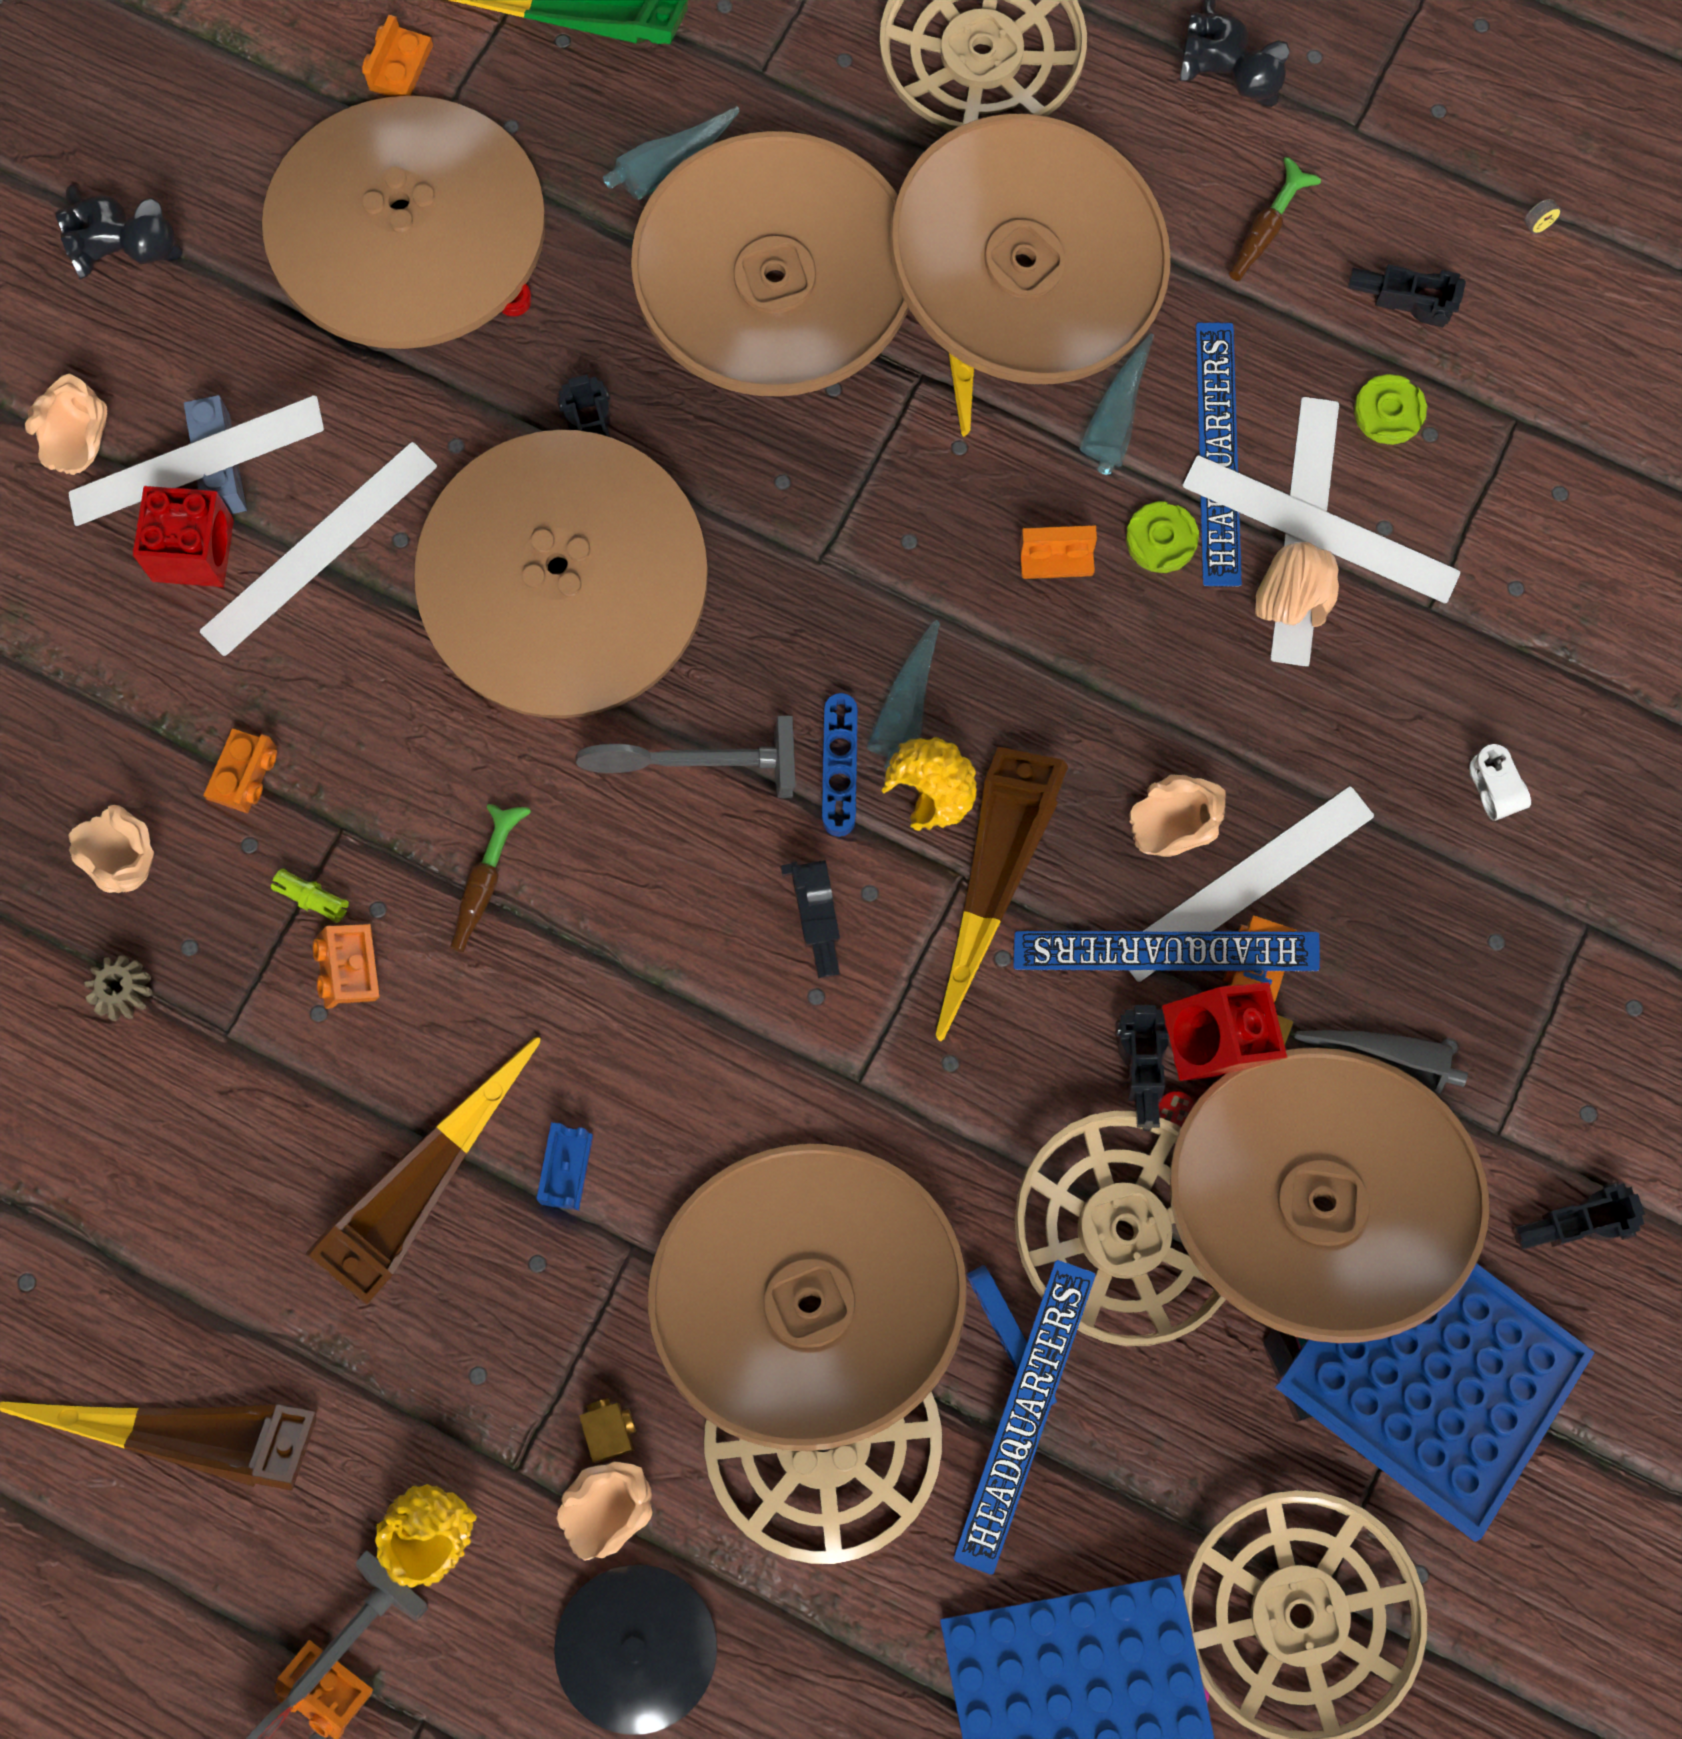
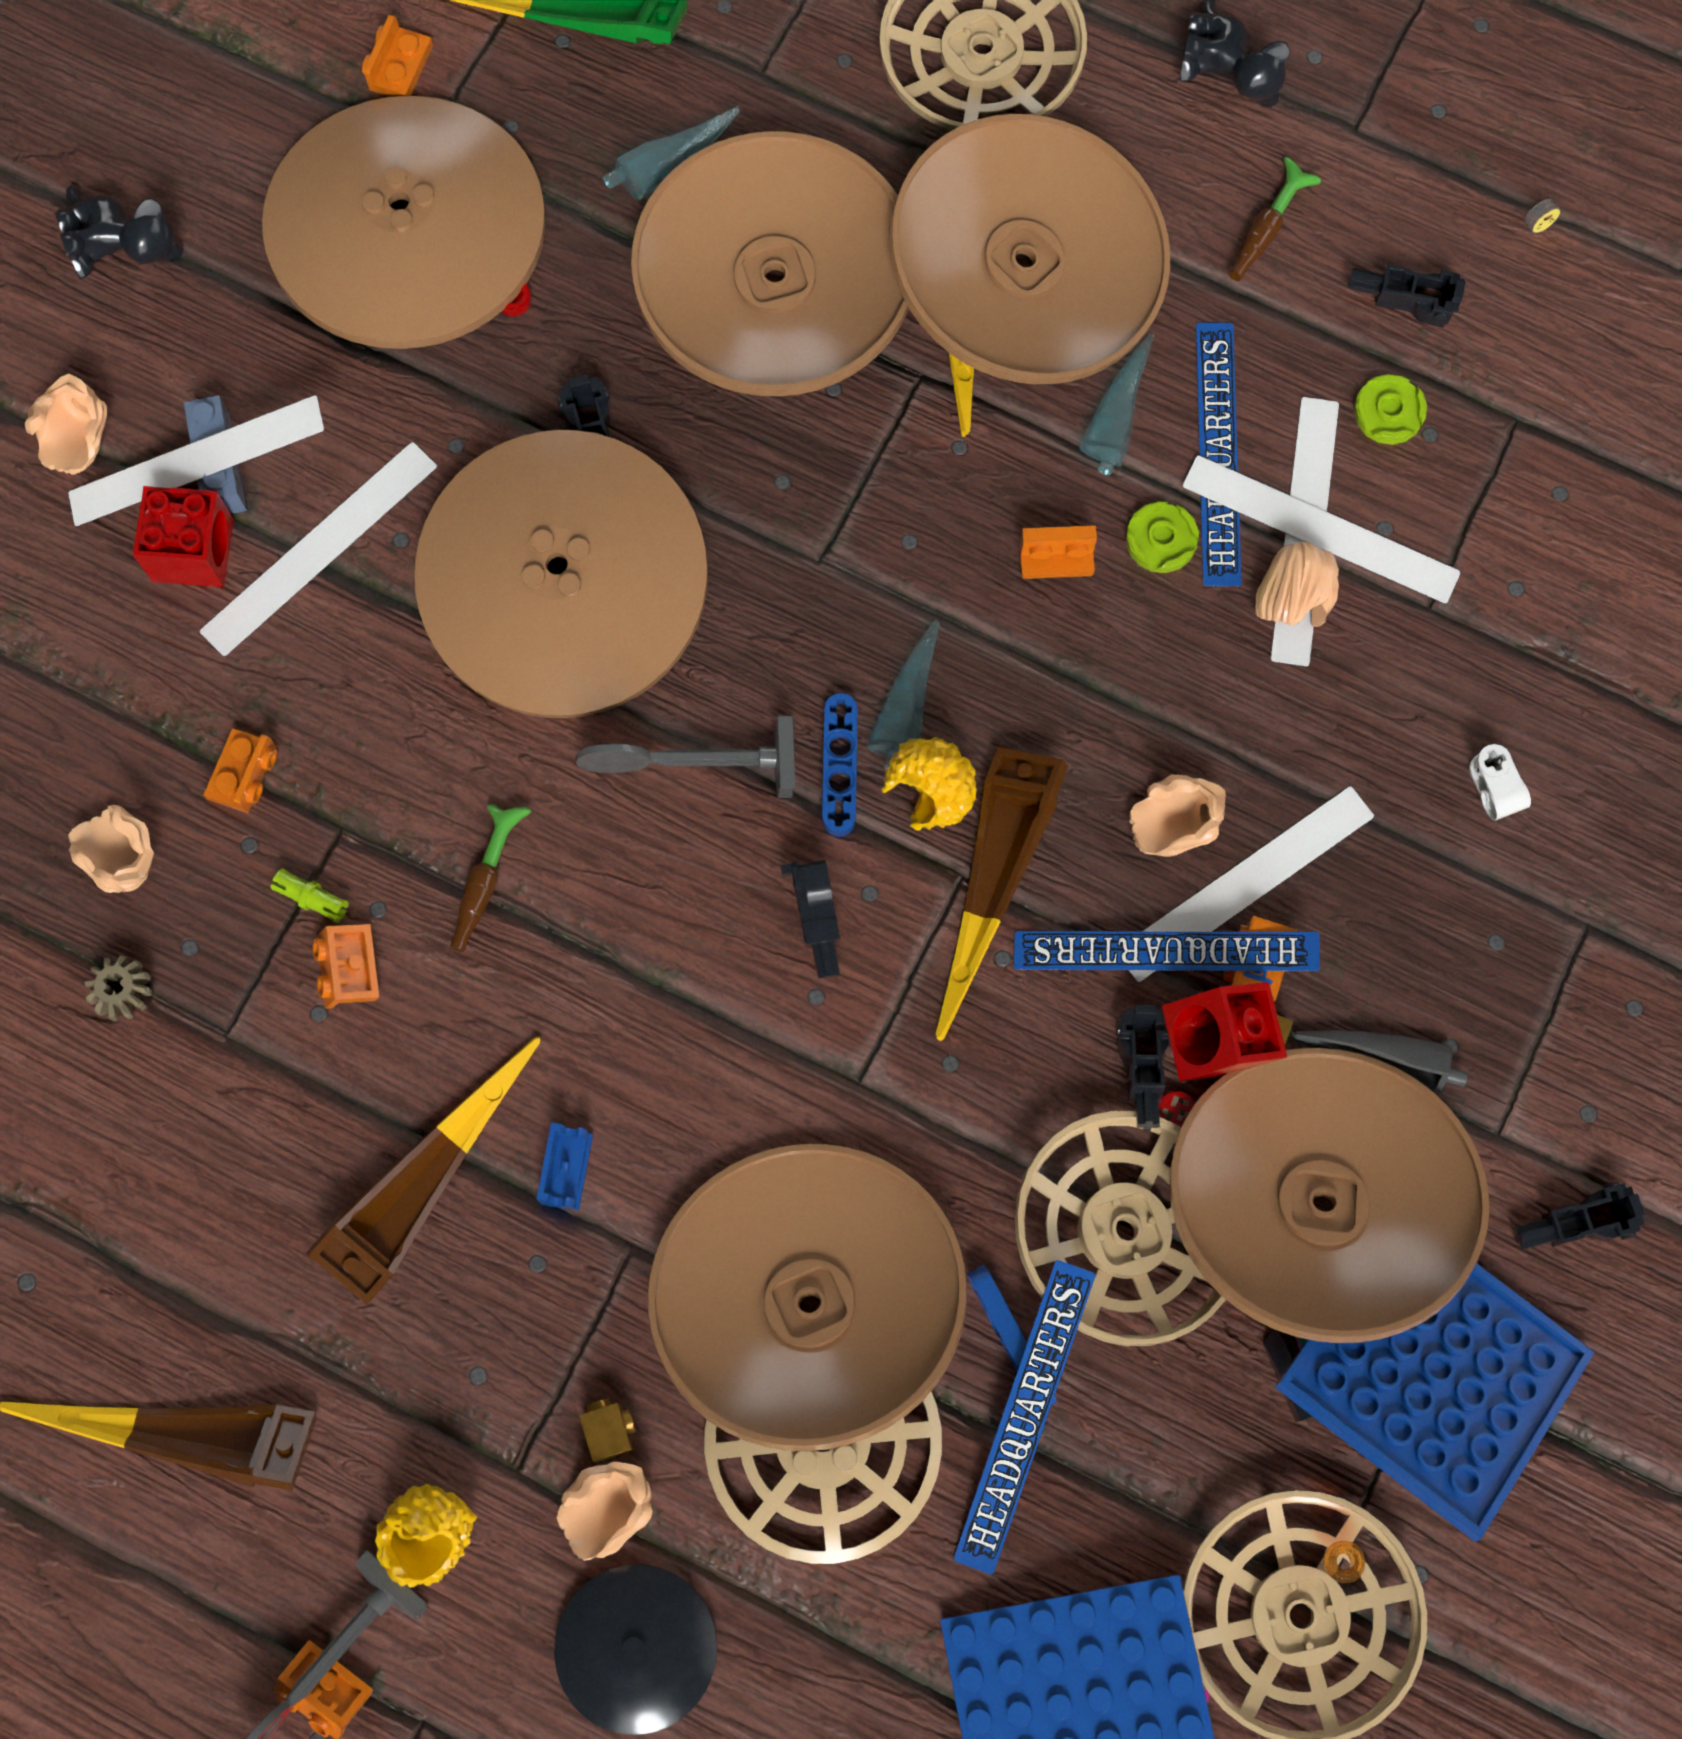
(1356, 1557): none -> clear orange plate

